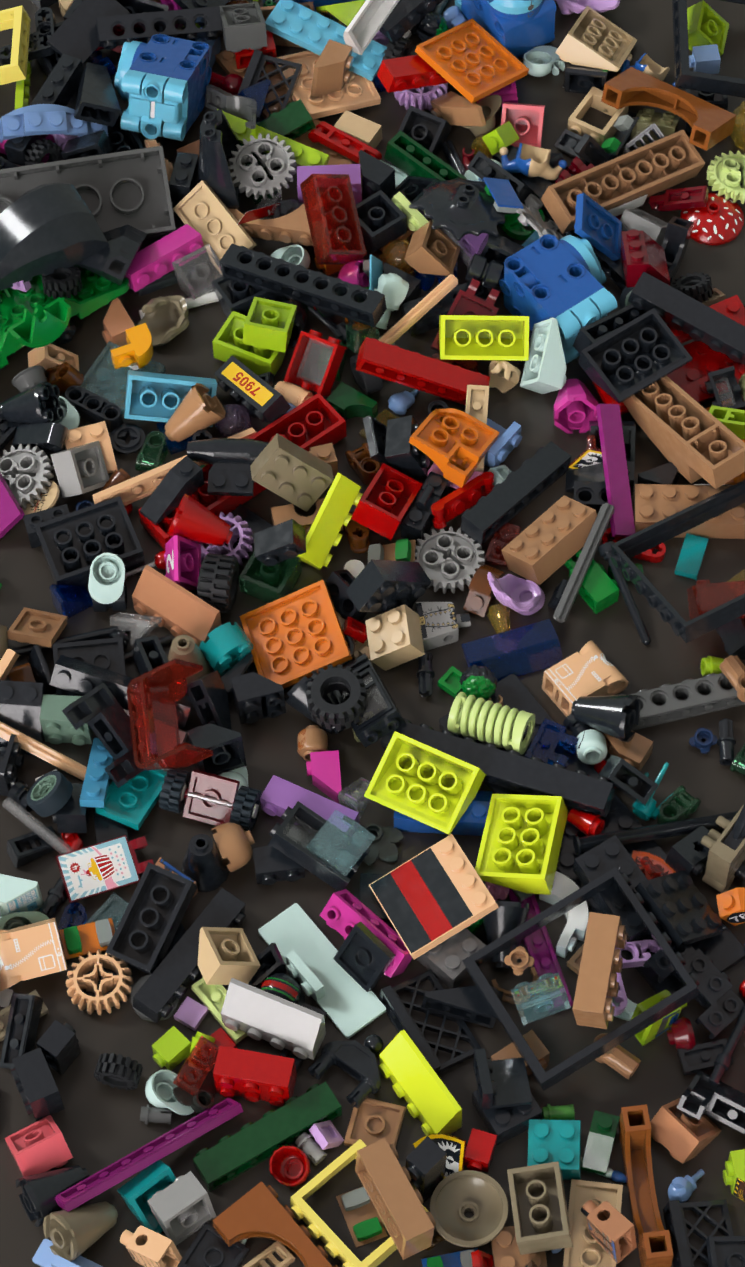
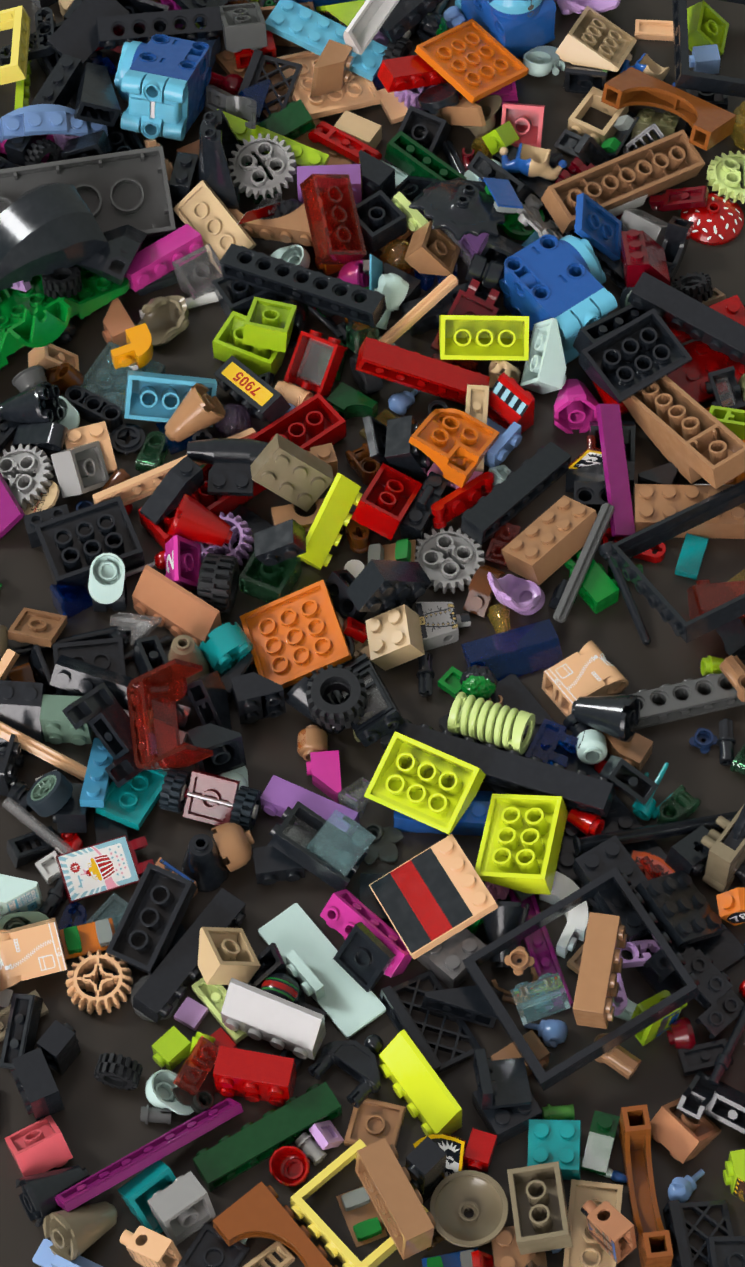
(48, 867): none -> white tile
(393, 109): none -> light nougat tile
(438, 97): none -> black tile
(510, 403): none -> red slope
(551, 1031): none -> medium blue piece
(654, 30): none -> light nougat tile

